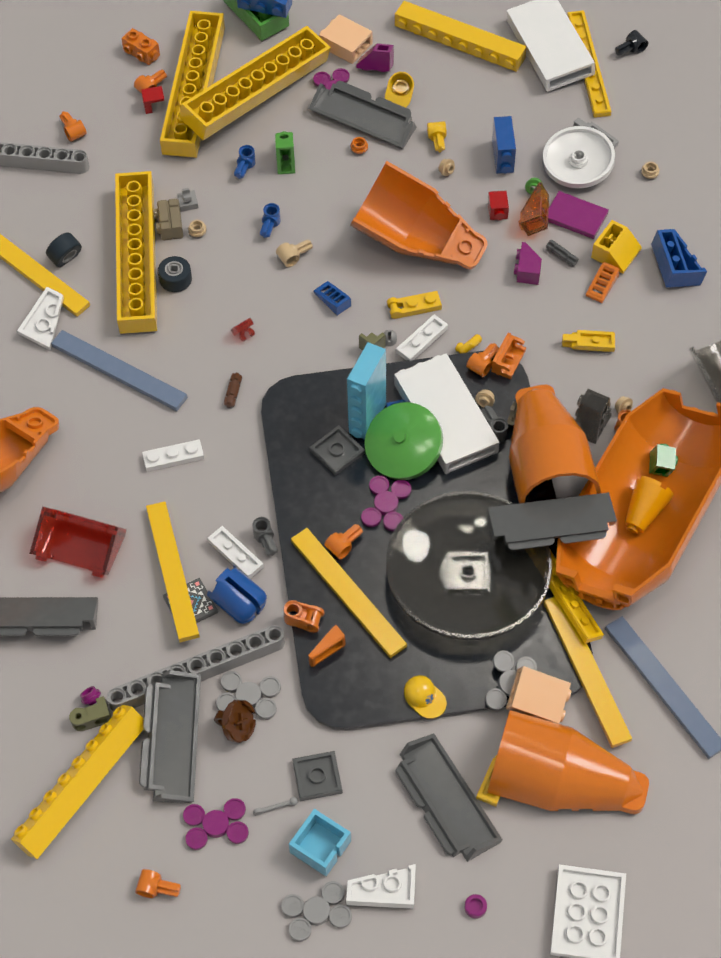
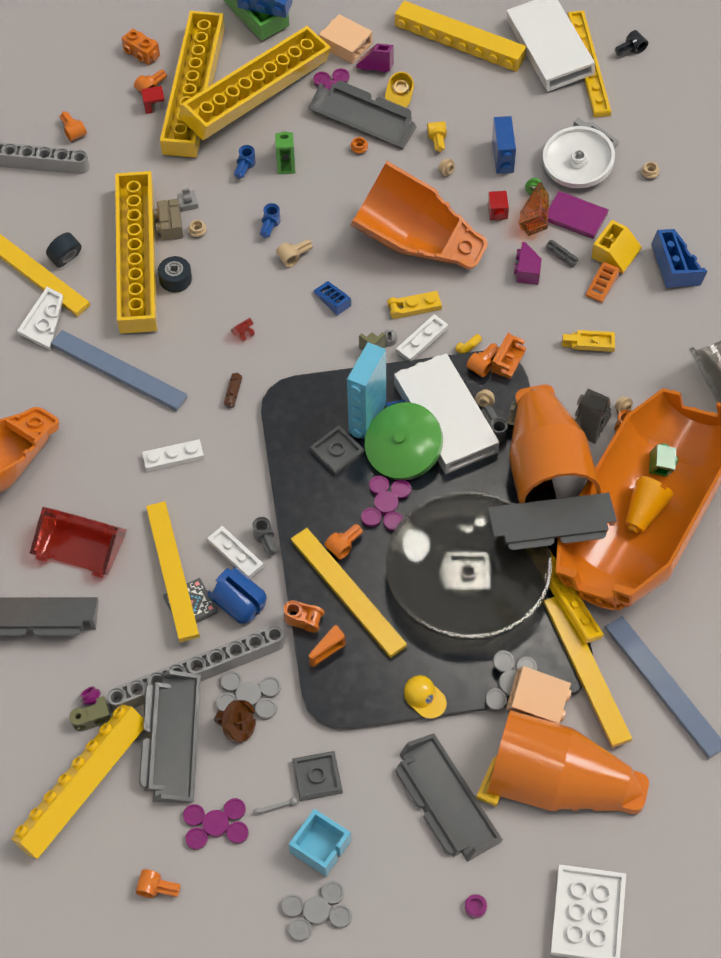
(390, 889): white wing -> none

